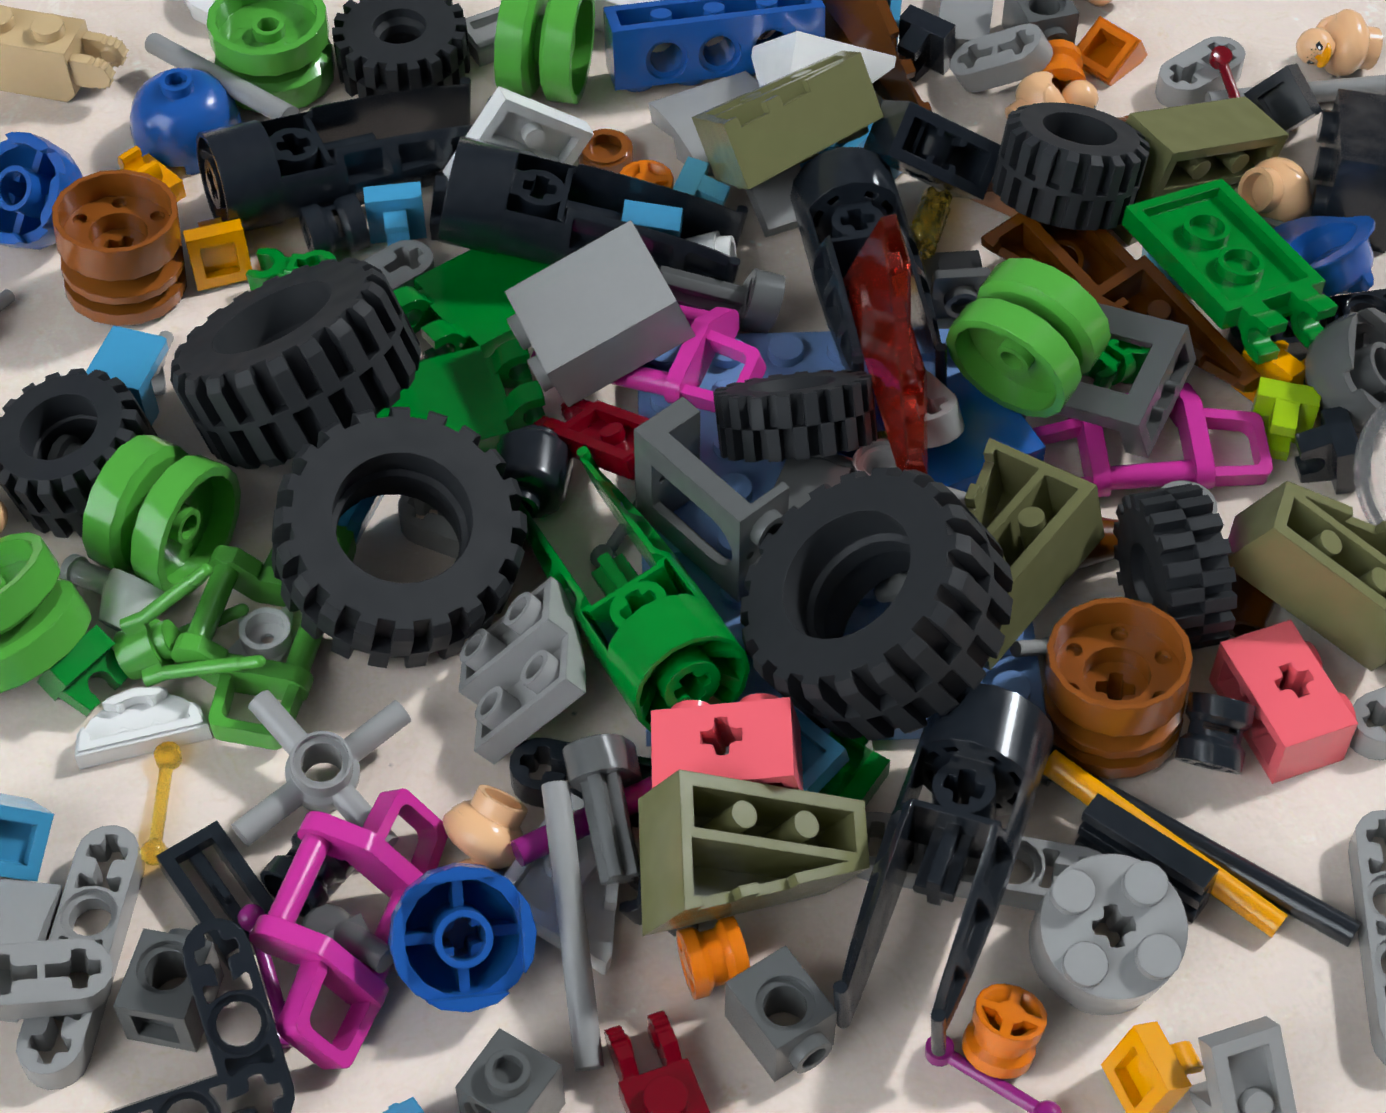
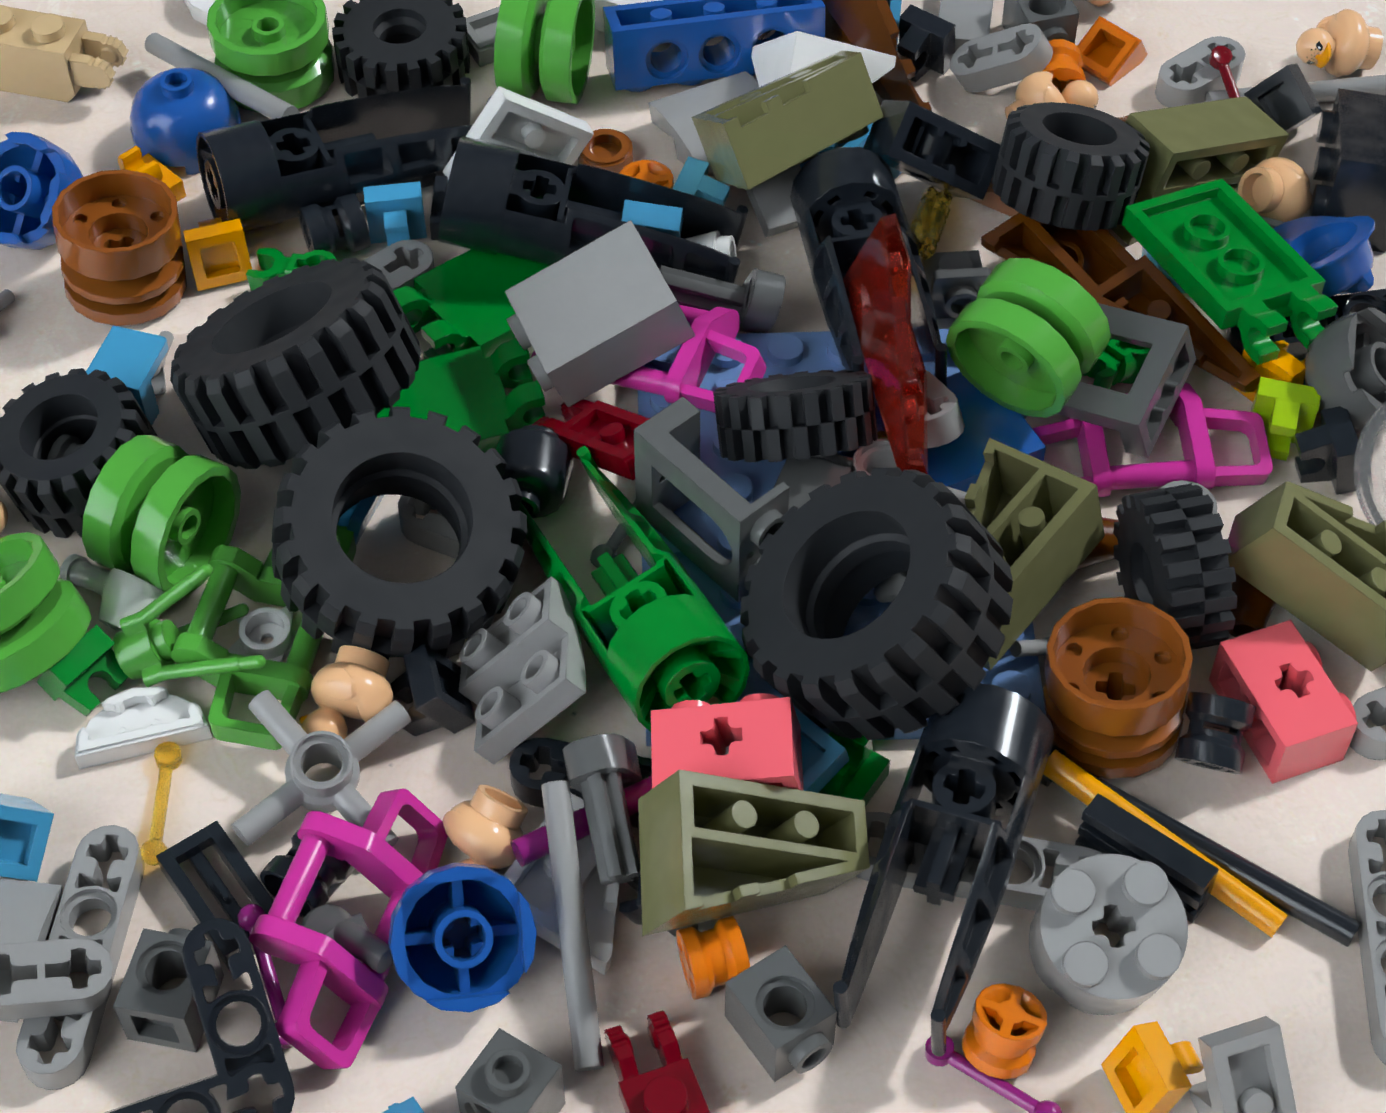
(349, 688): none -> light nougat animal
(434, 688): none -> black tile

